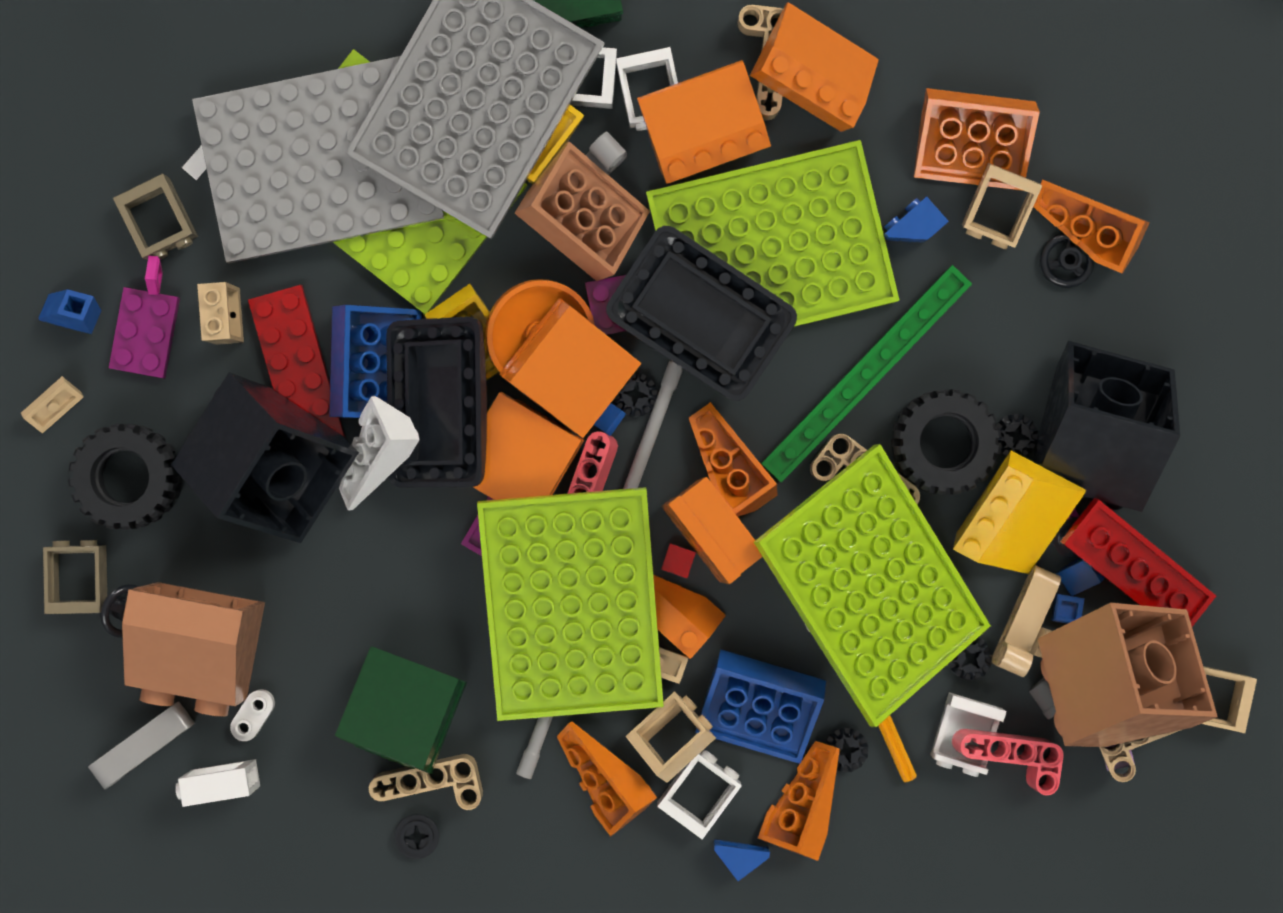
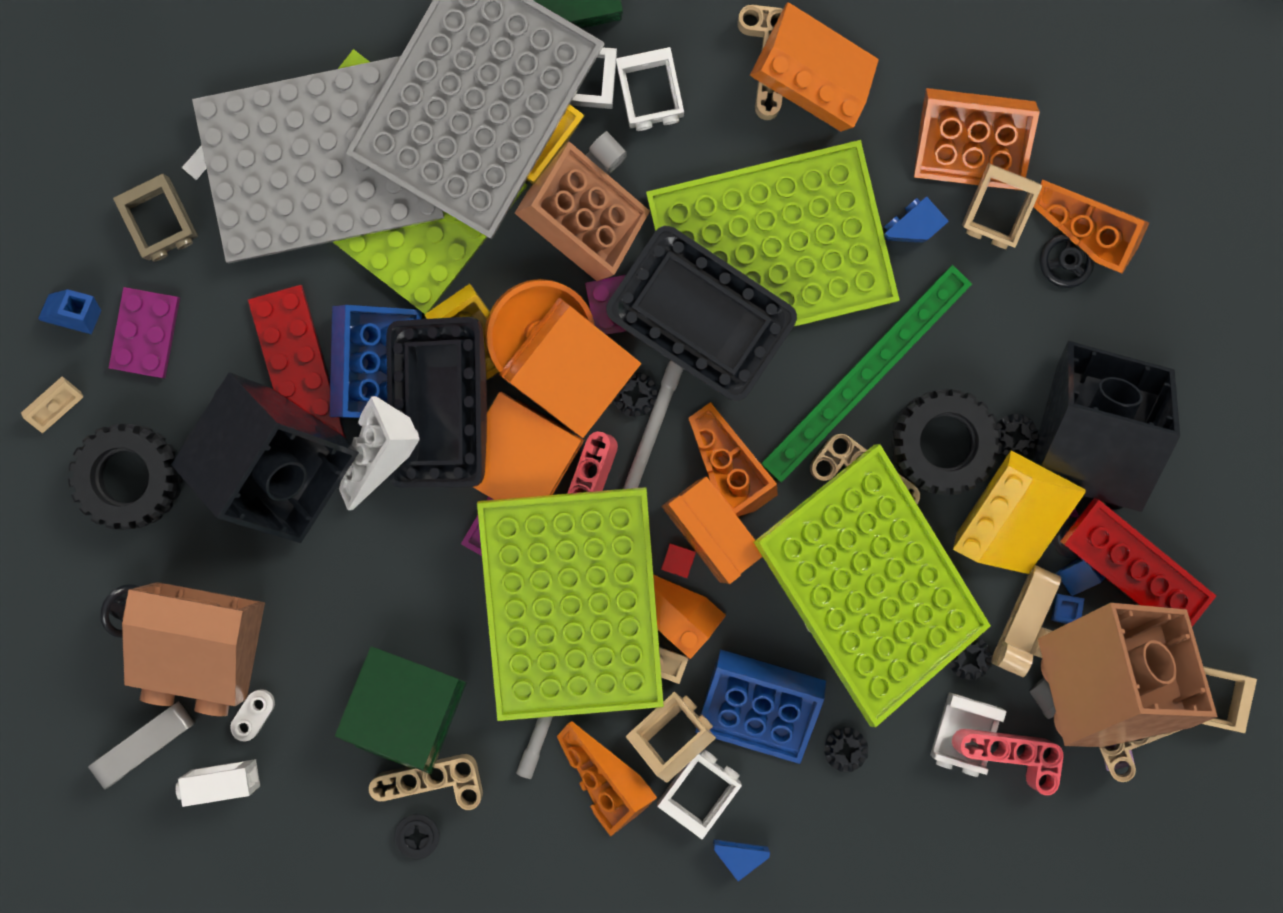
(52, 603): dark tan window -> none
(153, 275): dark pink tile -> none
(215, 306): tan window -> none
(610, 419): blue tile -> none
(704, 122): orange slope -> none
(803, 812): orange wedge -> none
(897, 750): light orange axle -> none

